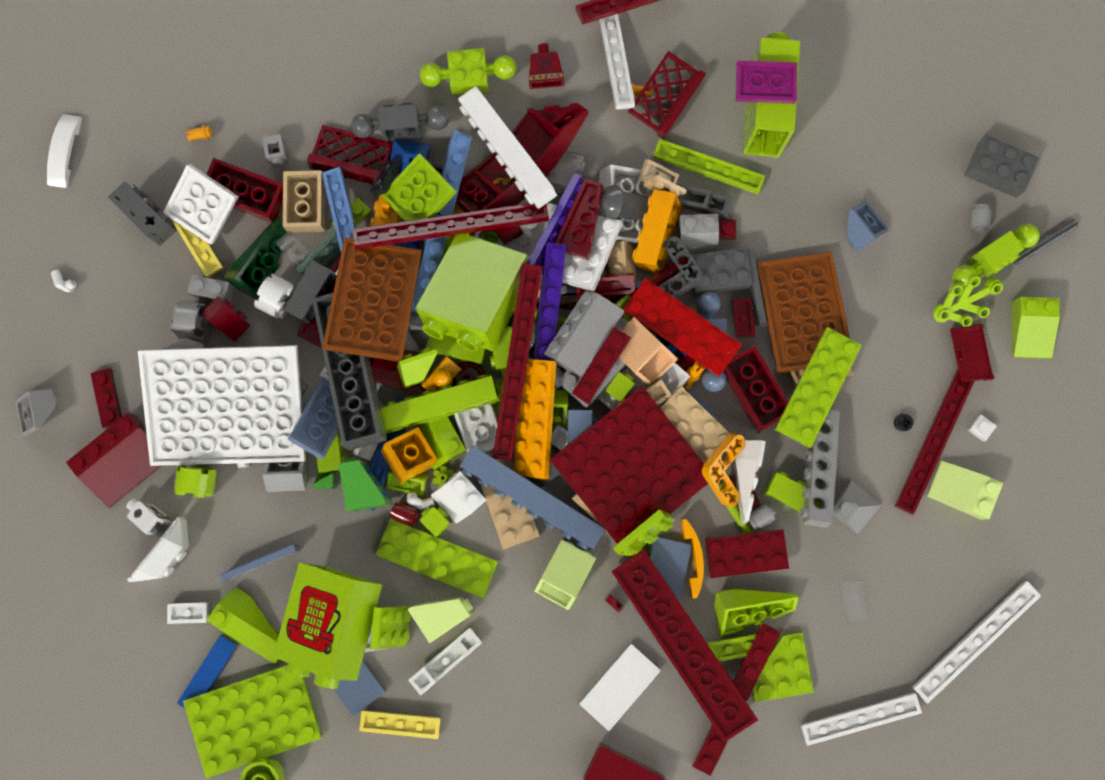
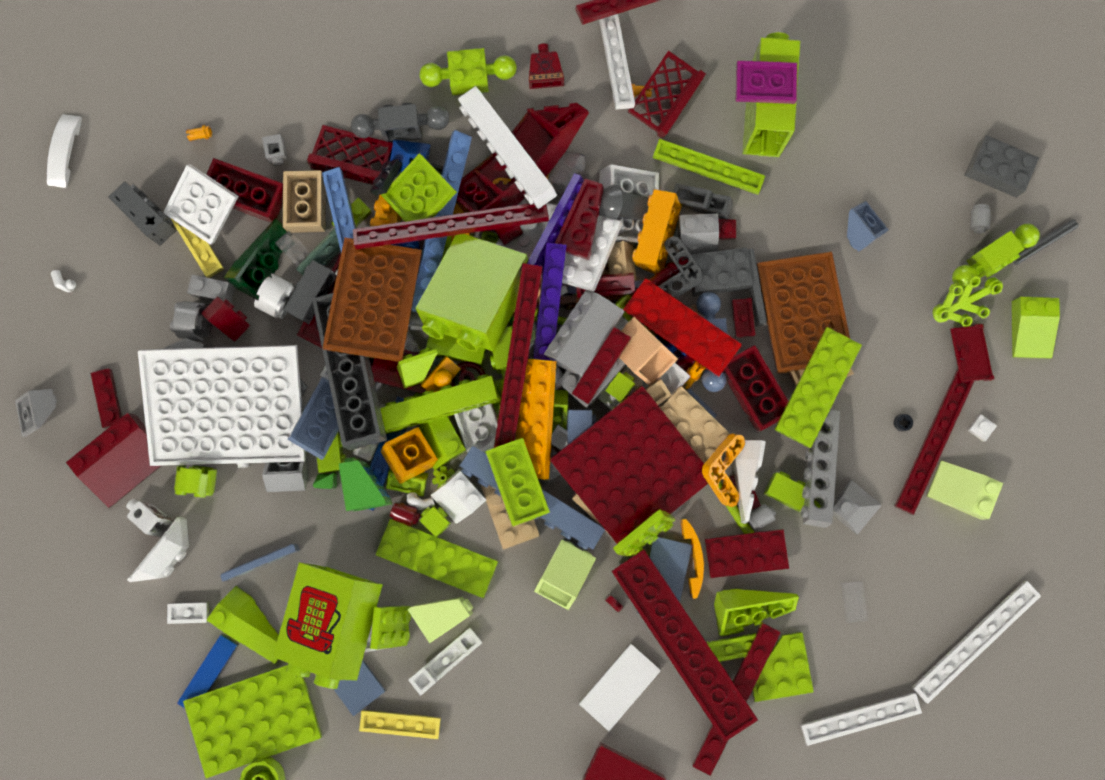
(517, 482): none -> lime plate
(659, 178): tan bracket -> none

